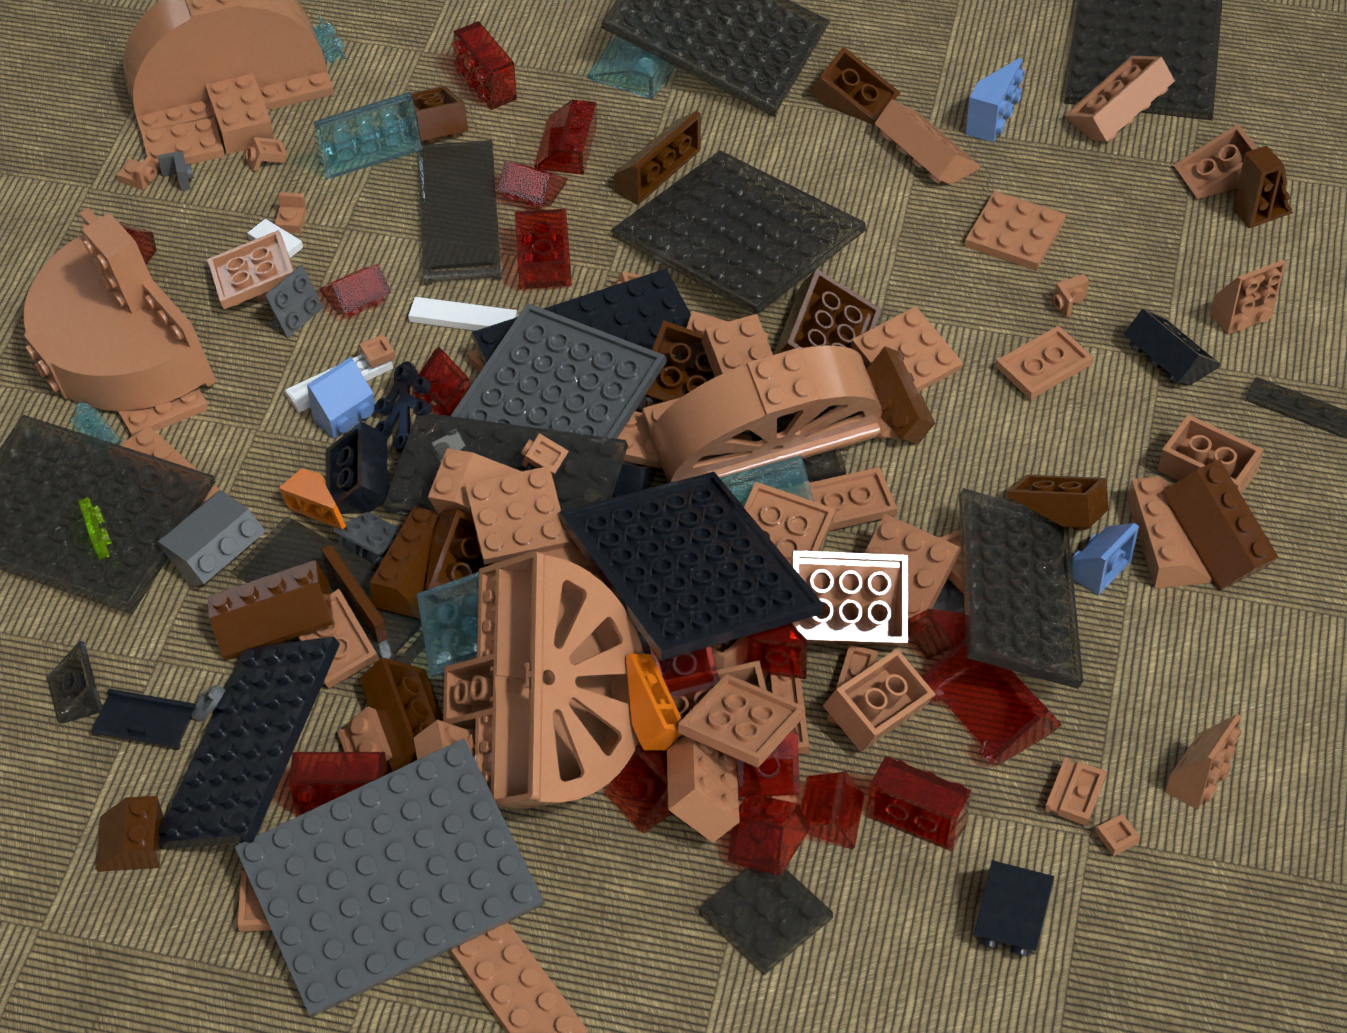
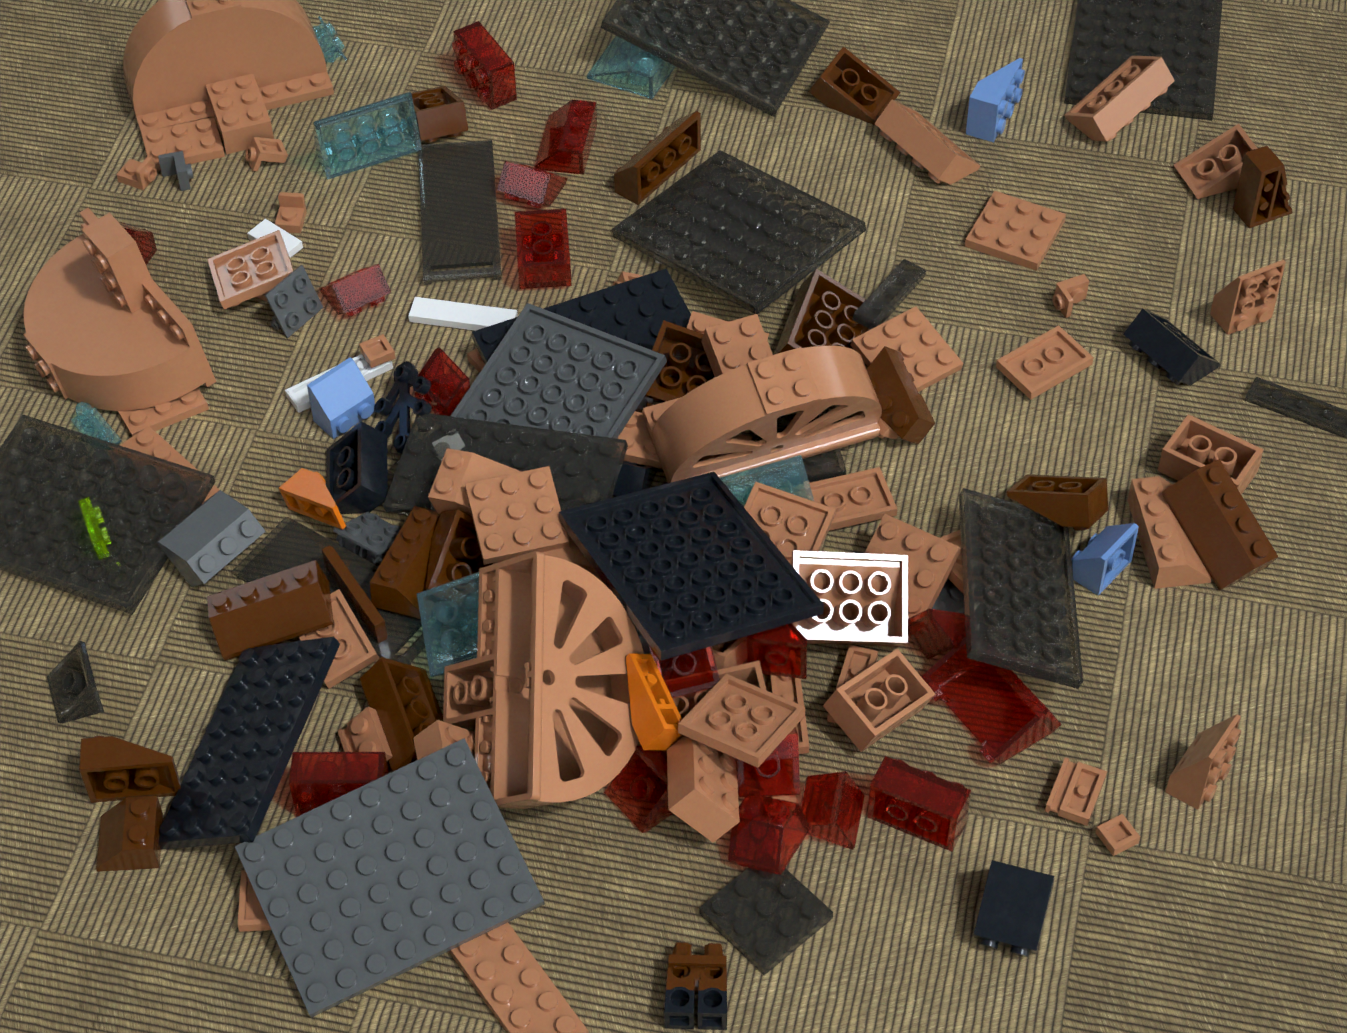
(124, 769): none -> reddish brown slope
(133, 714): black door -> none
(207, 702): dark grey tile -> none
(543, 453): nougat bracket -> none
(701, 976): none -> hips
(889, 294): none -> clear smoke tile

